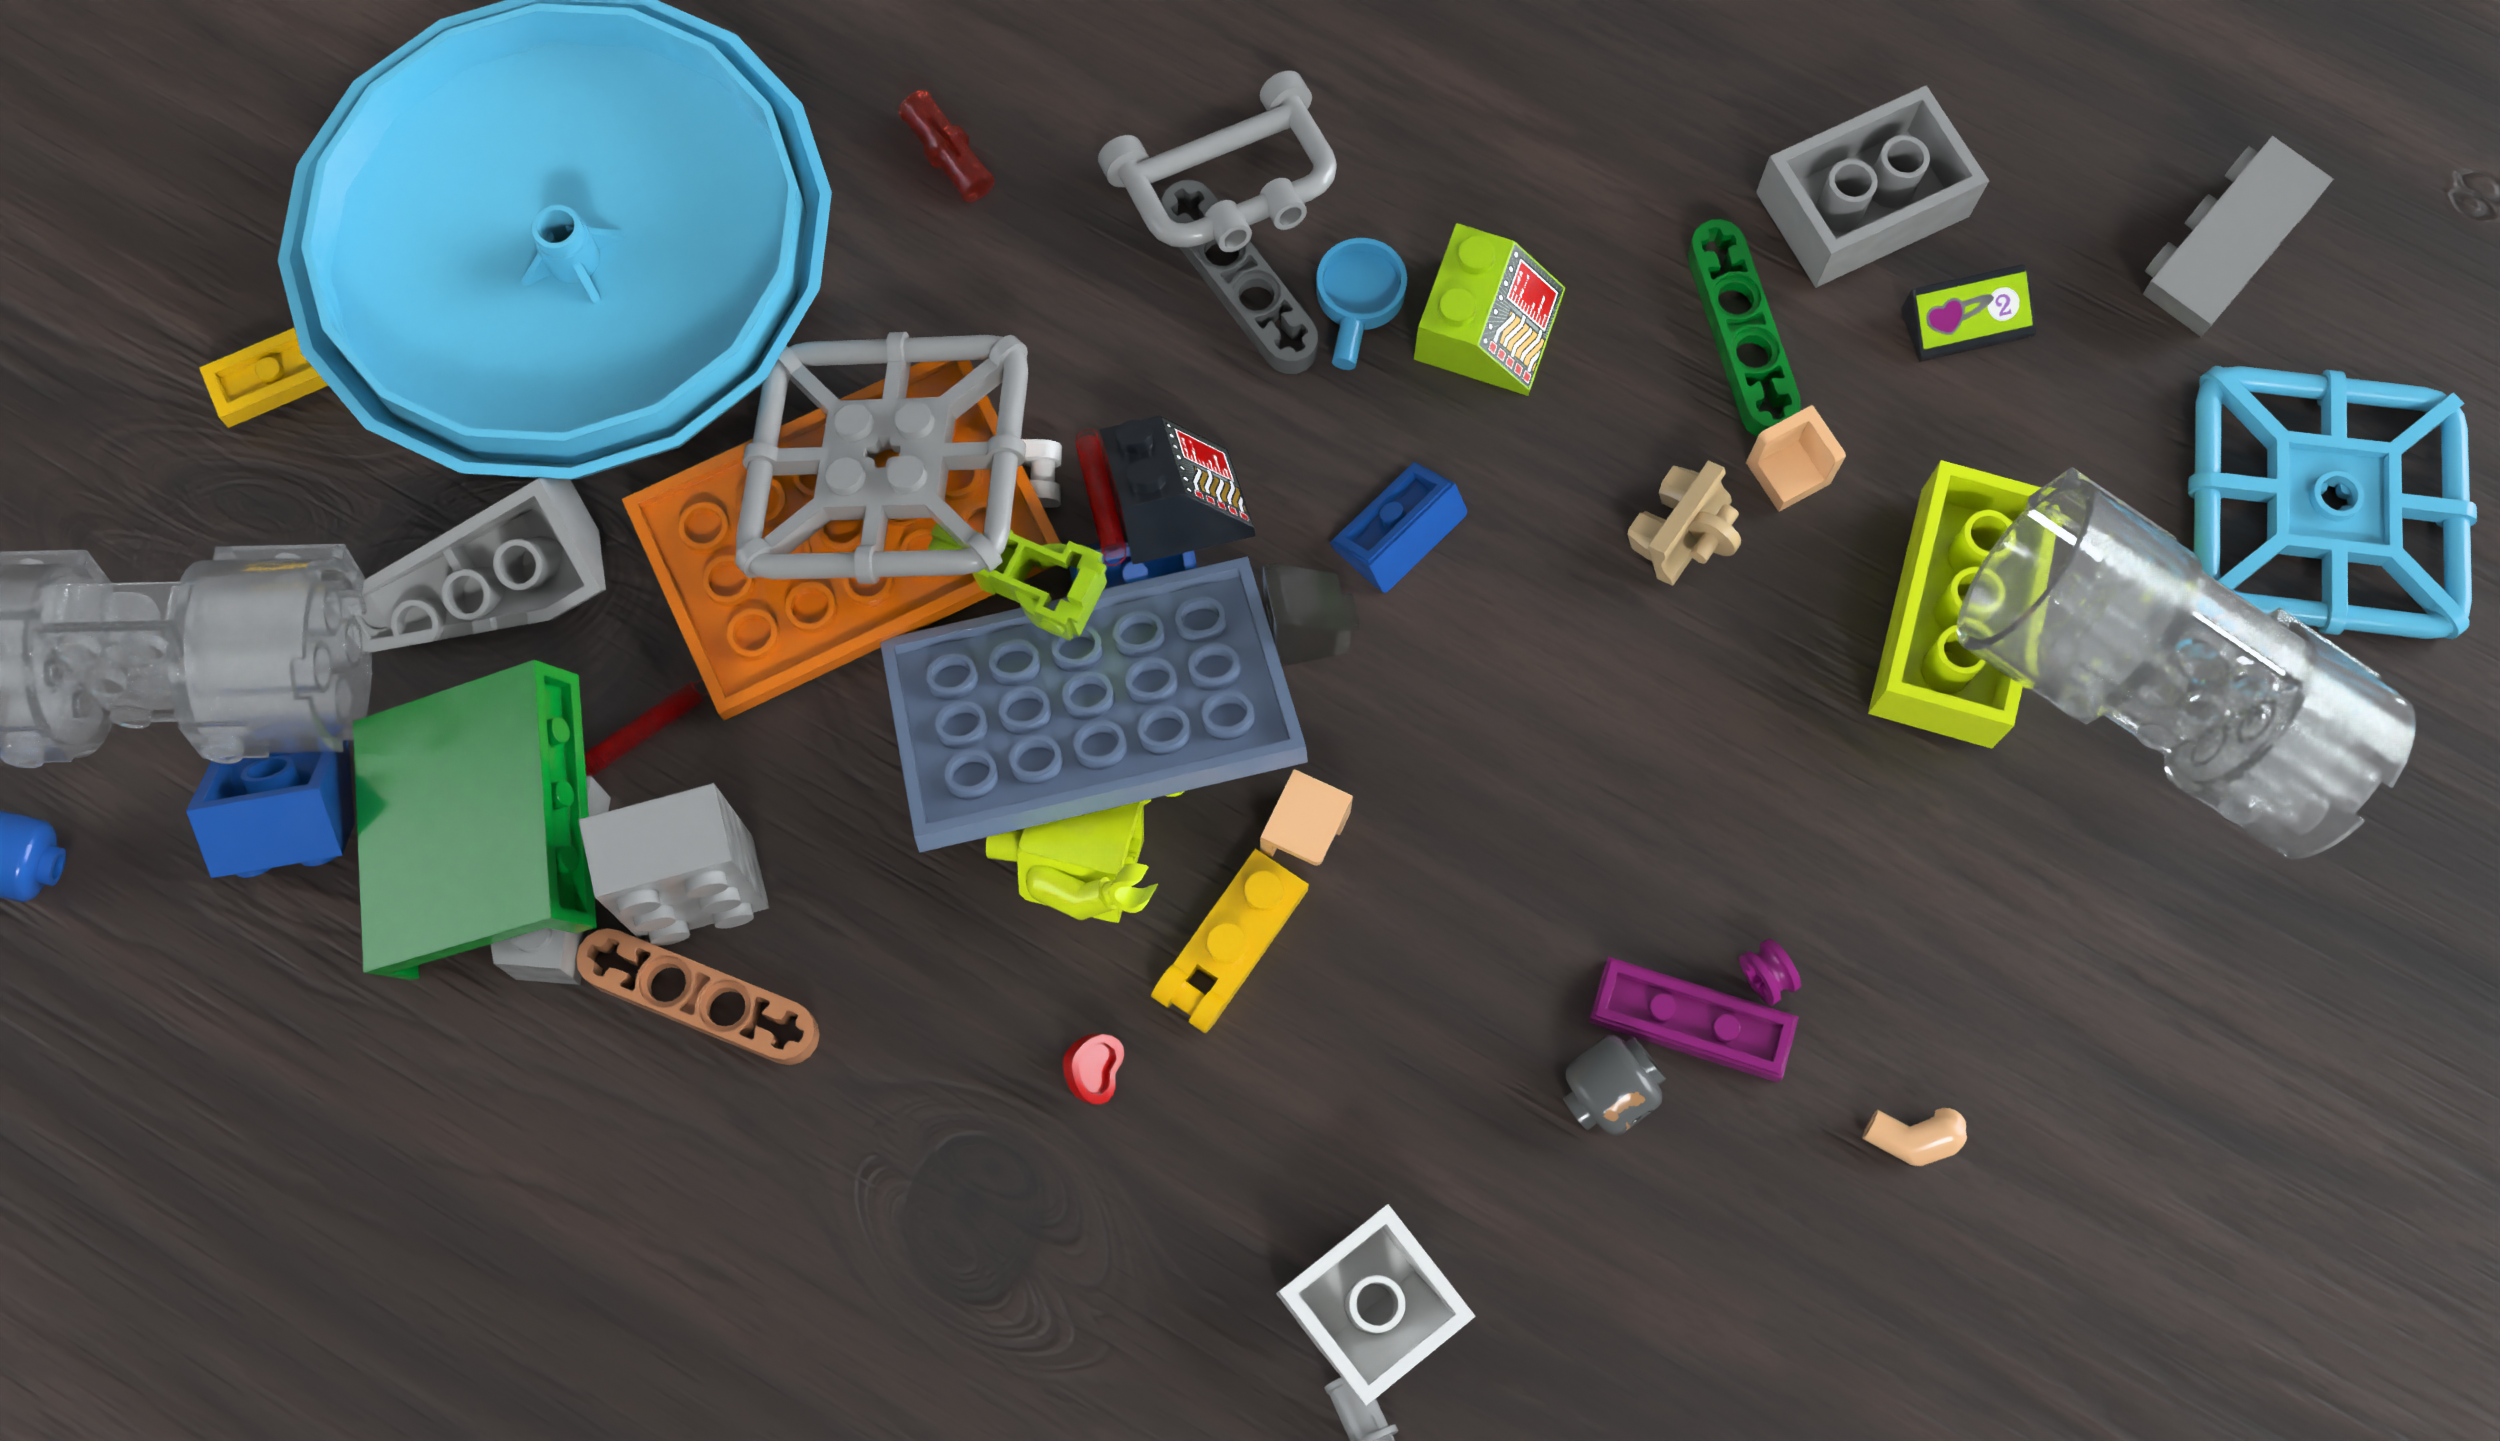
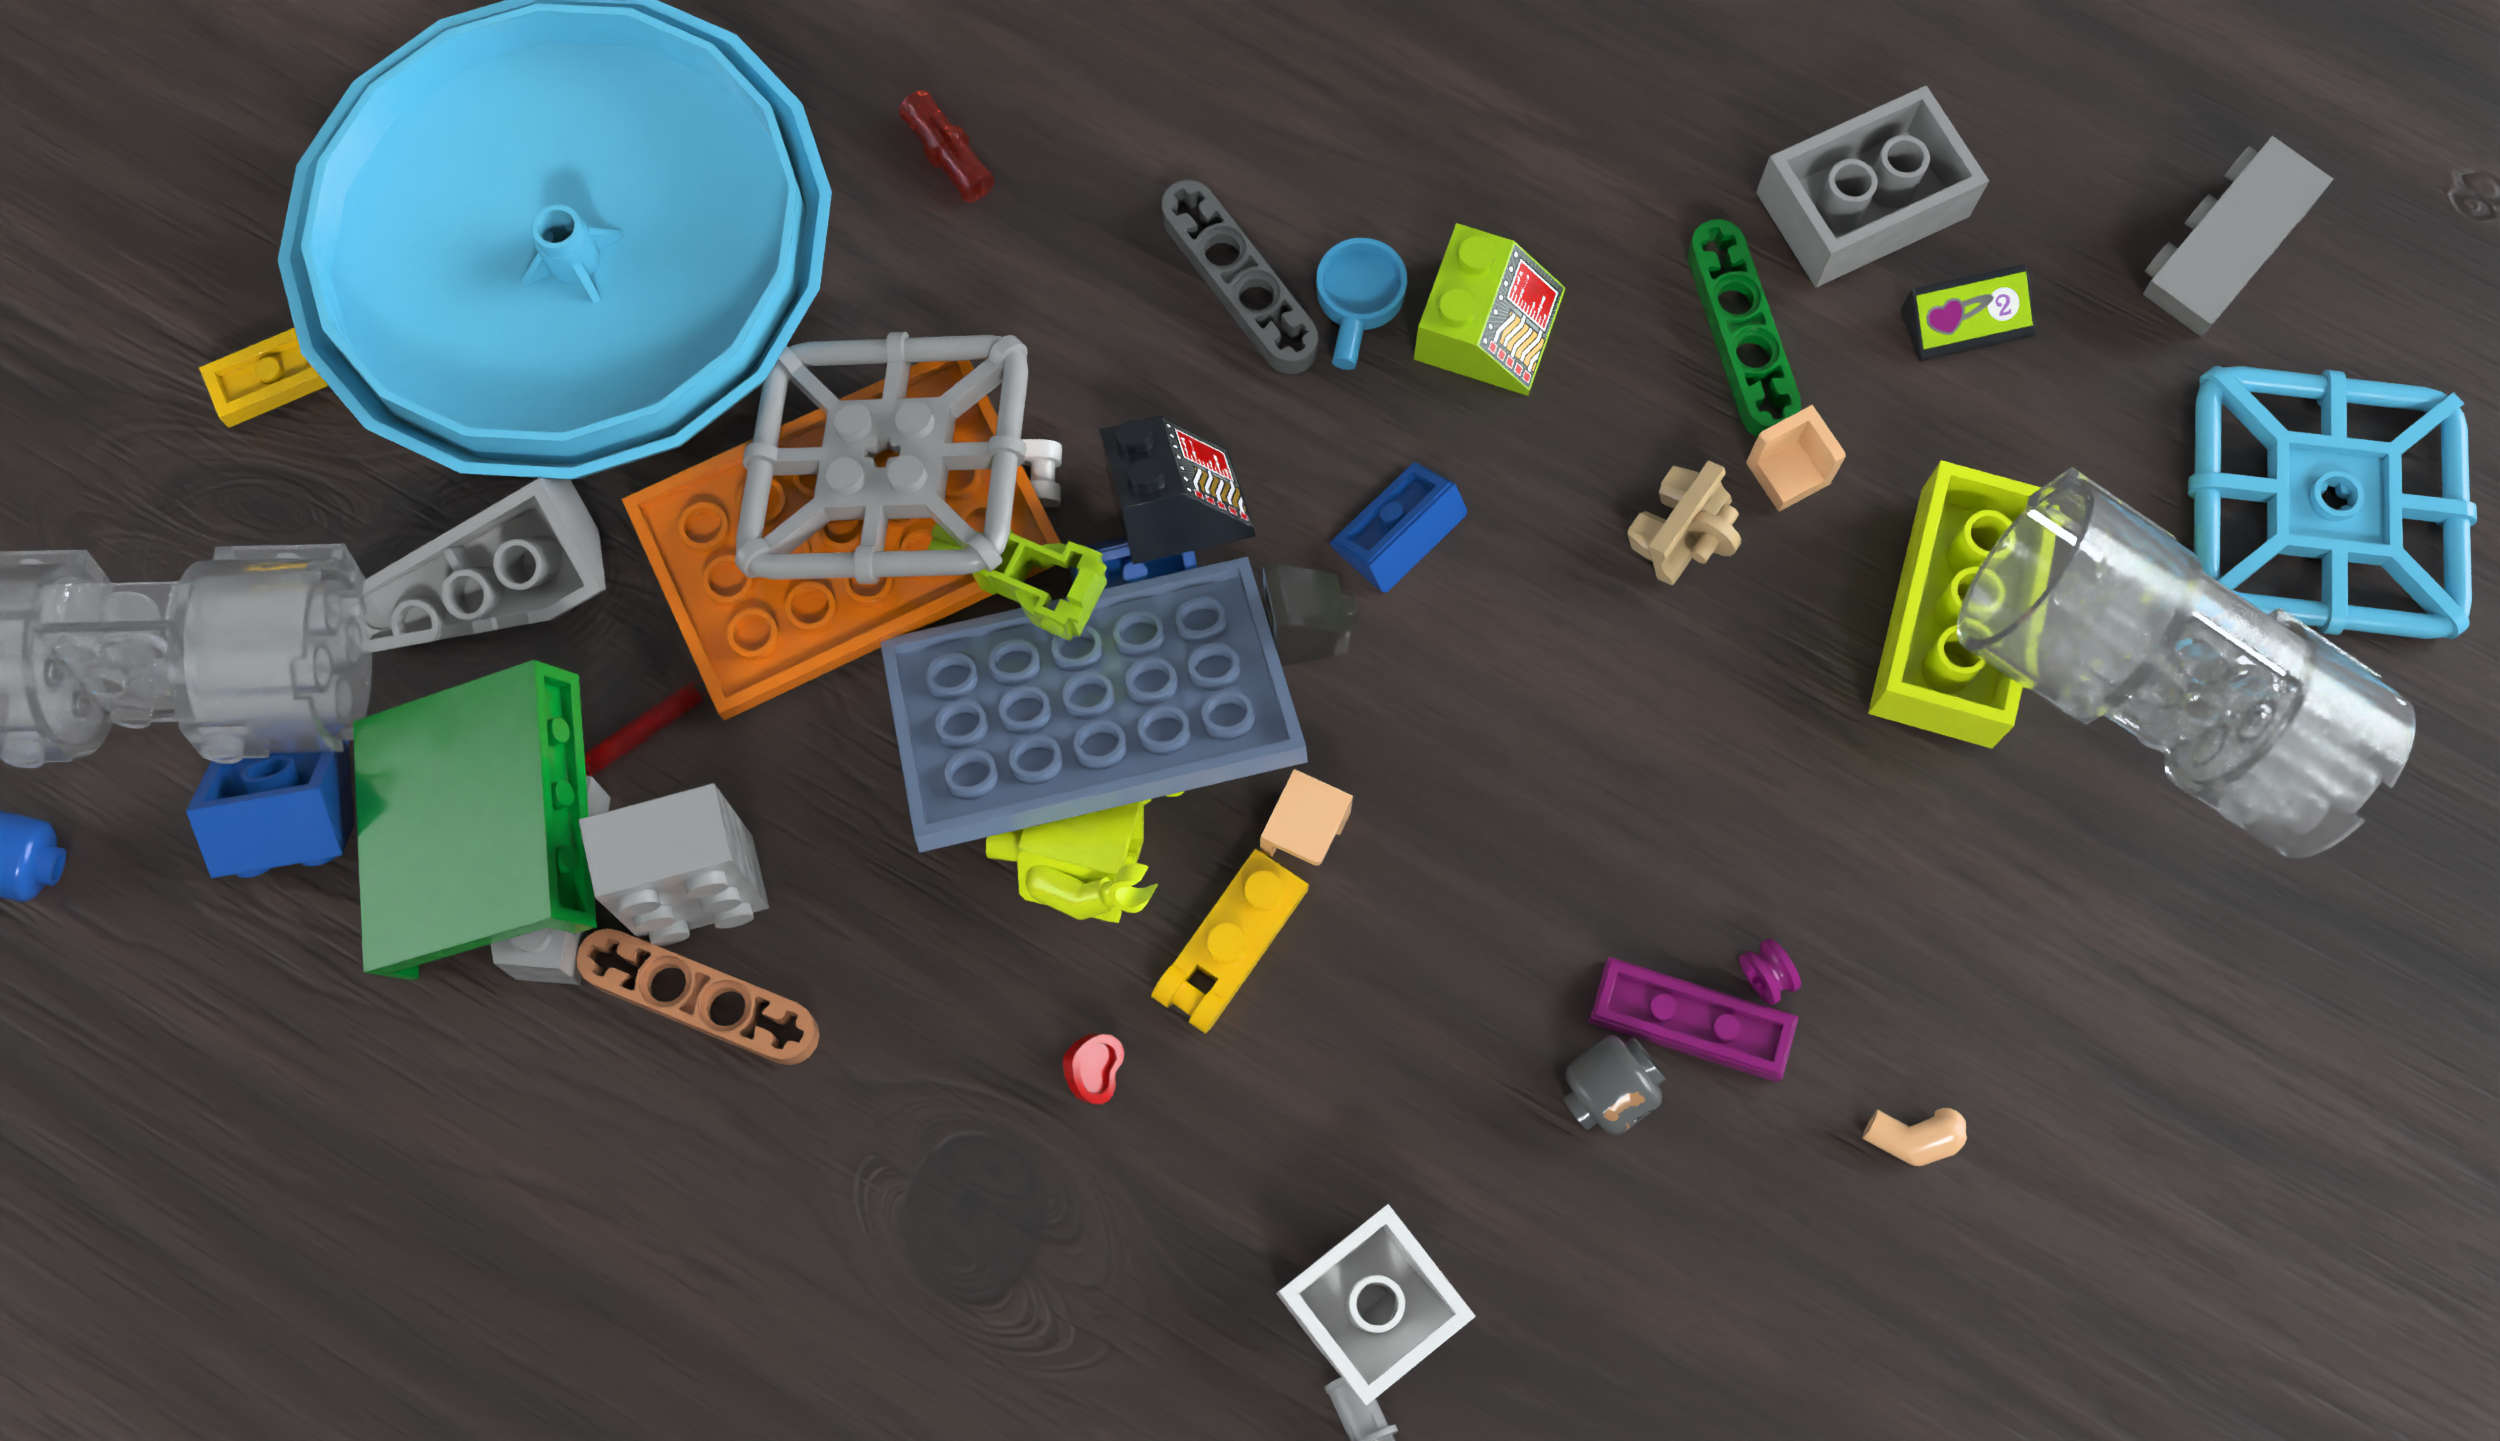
(1112, 505): red piece -> none
(1286, 106): light grey bar -> none

